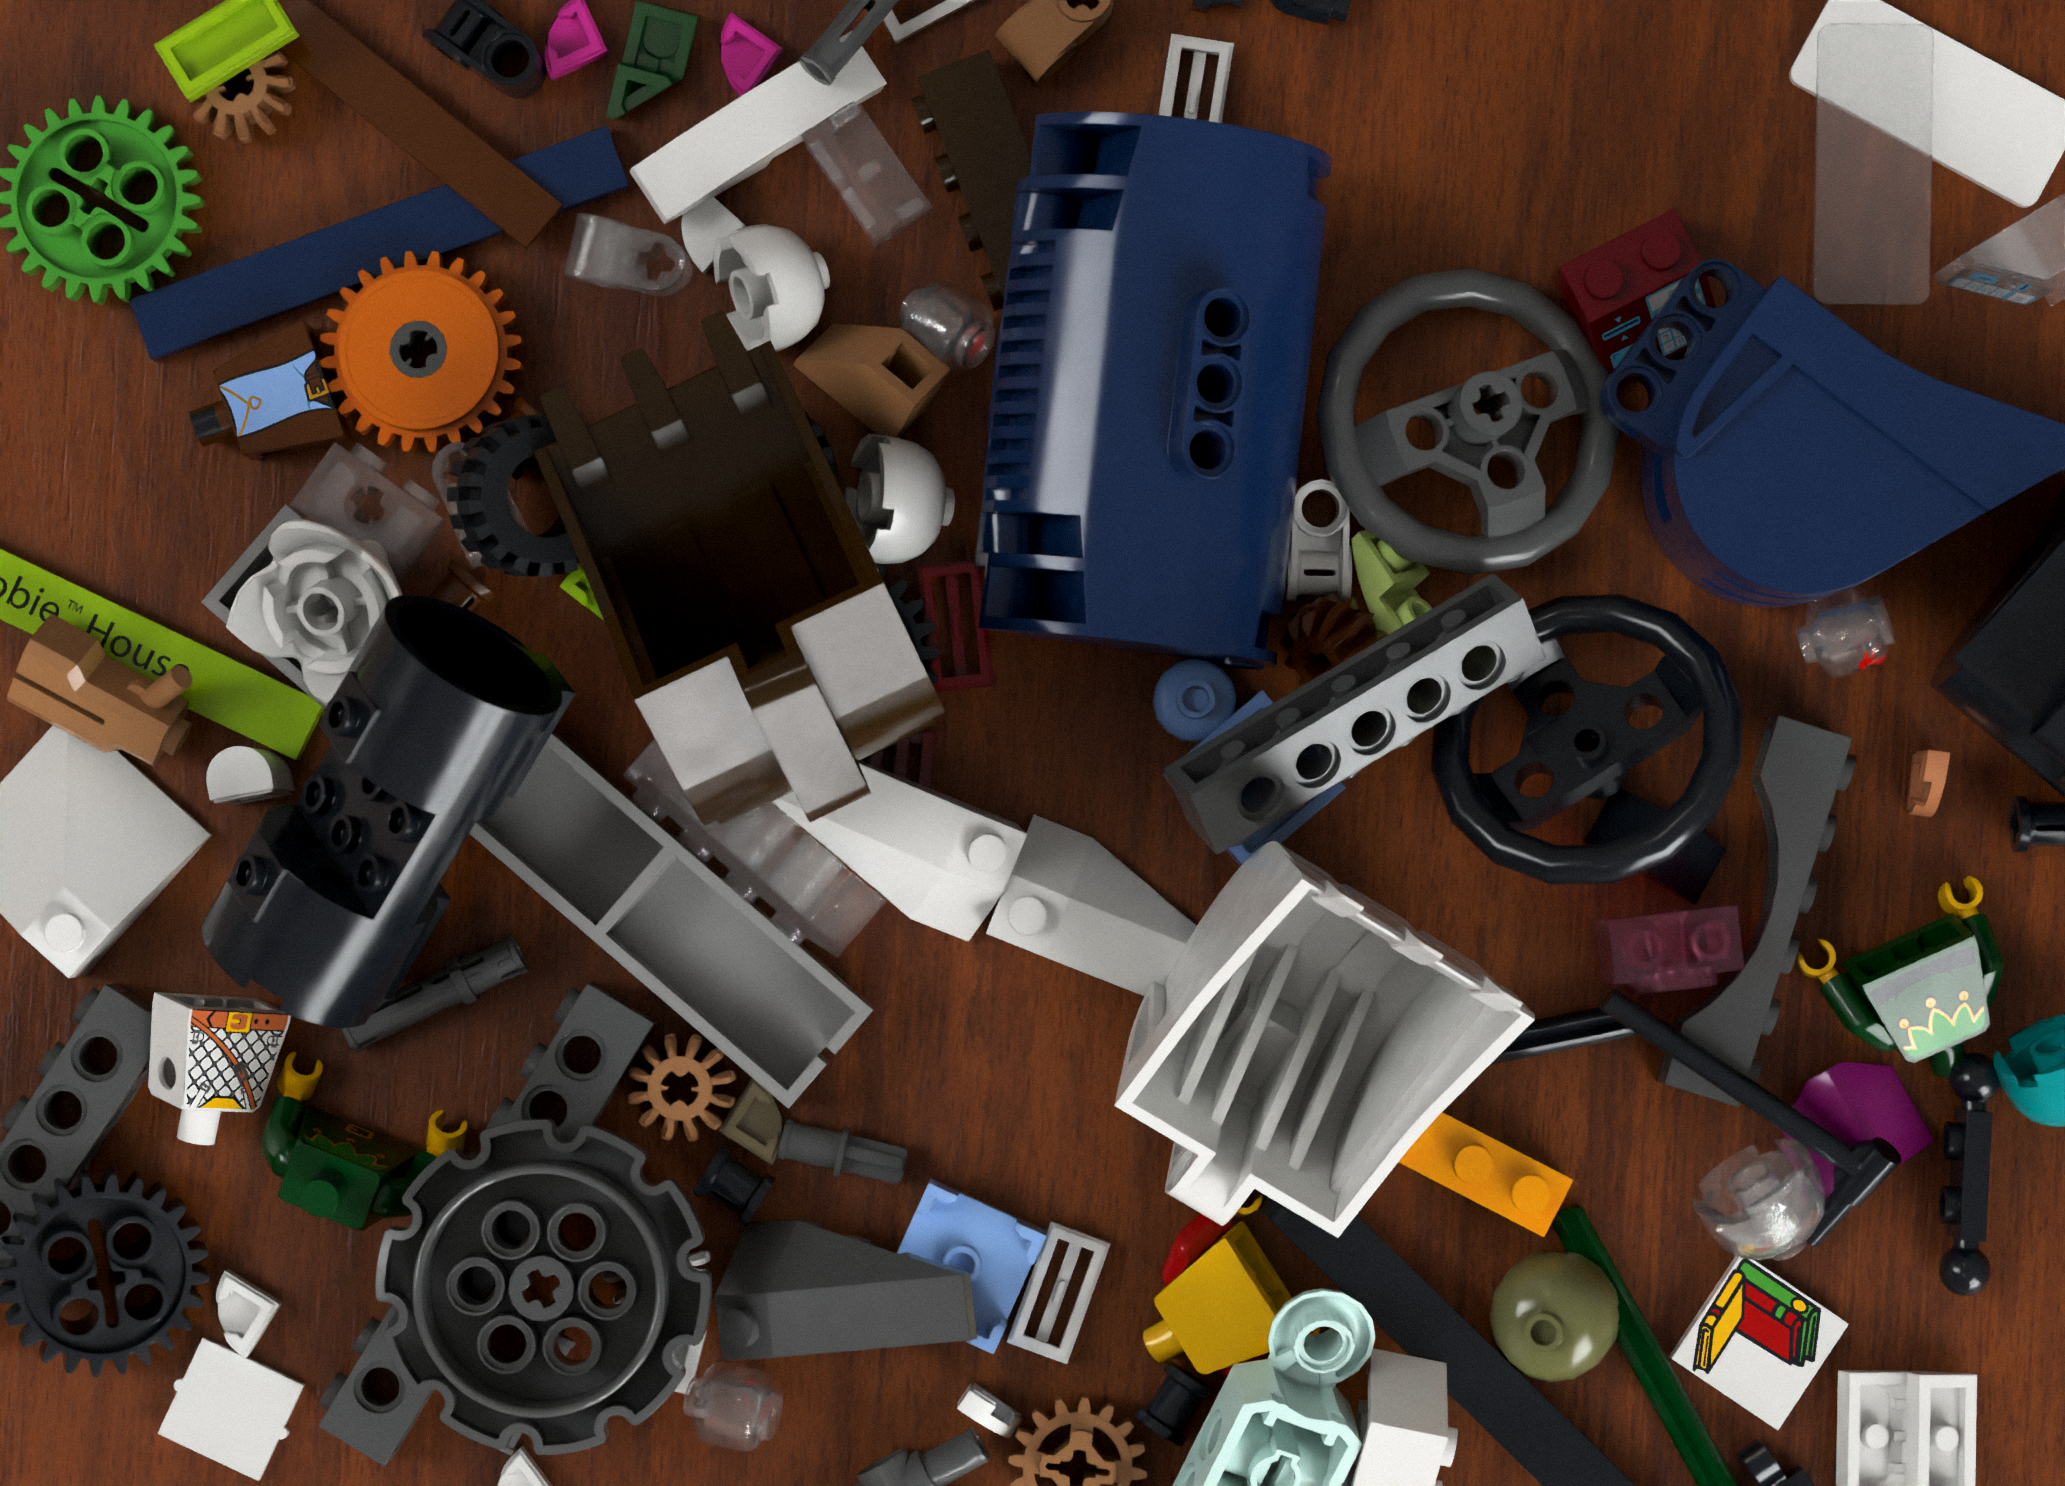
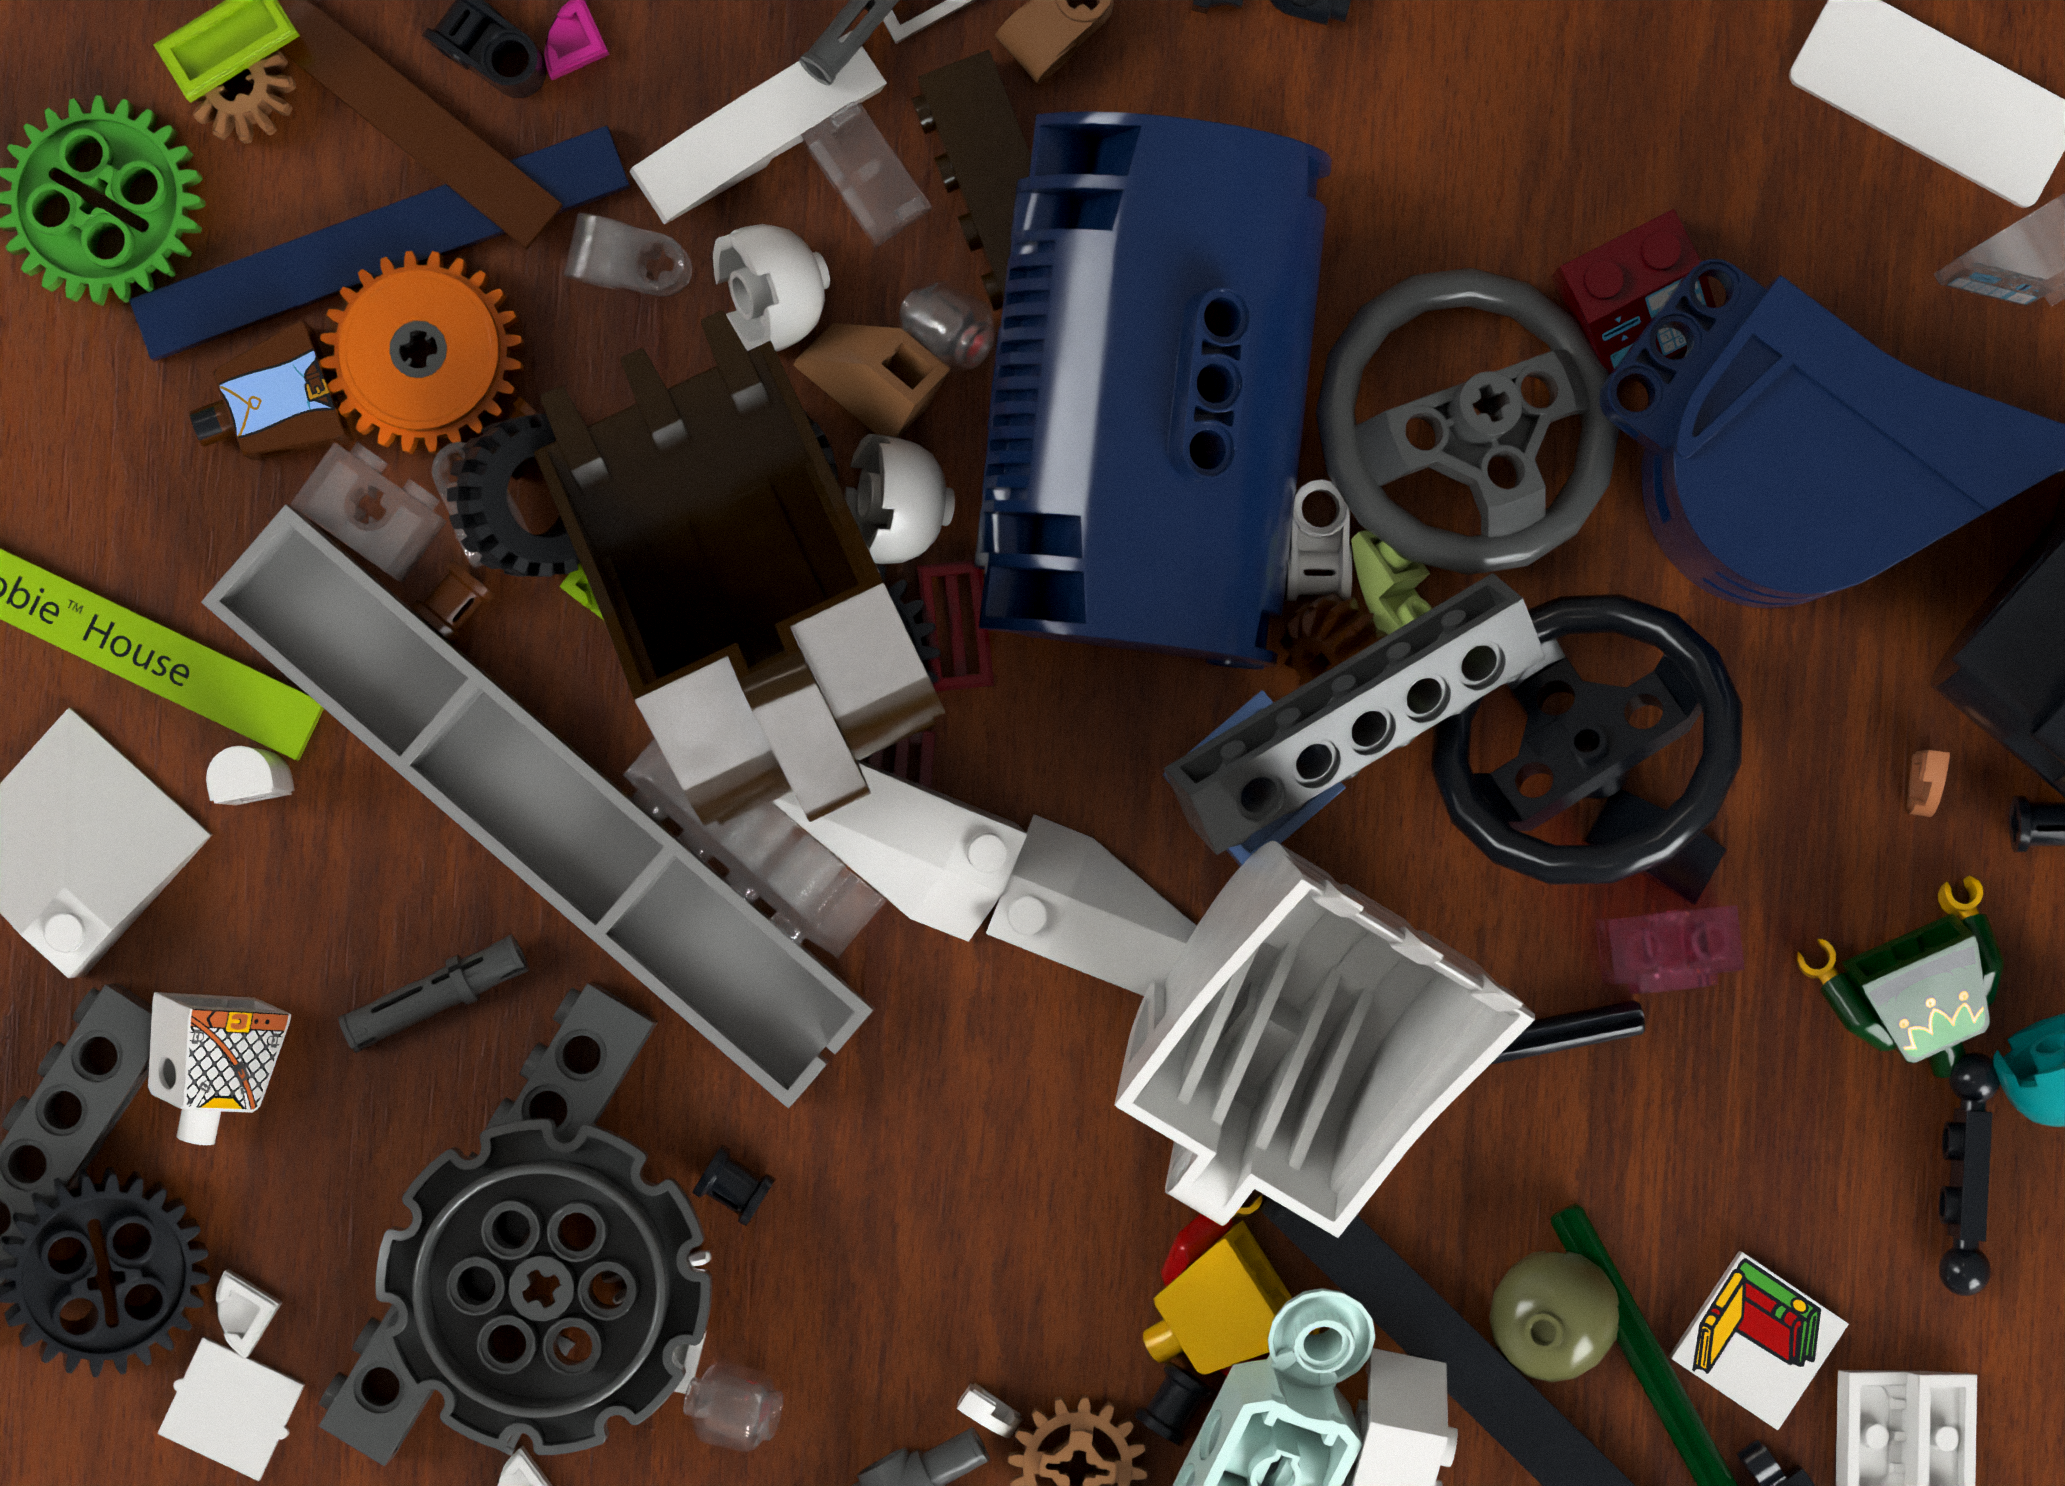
(97, 699): medium nougat piece -> none
(287, 606): white brick -> none
(340, 1166): dark green torso -> none
(422, 746): black cylinder -> none
(654, 55): dark green slope -> none
(681, 1109): medium nougat gear -> none
(701, 229): white tile -> none
(746, 55): dark pink tile -> none
(756, 1122): dark tan tile -> none
(827, 1292): dark grey wedge -> none
(843, 1152): dark grey axle -> none
(980, 1241): light blue panel -> none
(1077, 1240): white tile -> none
(1193, 699): medium blue head -> none
(1201, 48): white tile -> none
(1488, 1173): light orange arch -> none
(1763, 1202): clear cylinder -> none
(1795, 785): dark grey arch -> none
(1846, 632): clear head -> none
(1856, 1168): black bar -> none
(1862, 1104): magenta slope -> none
(1873, 163): clear piece -> none

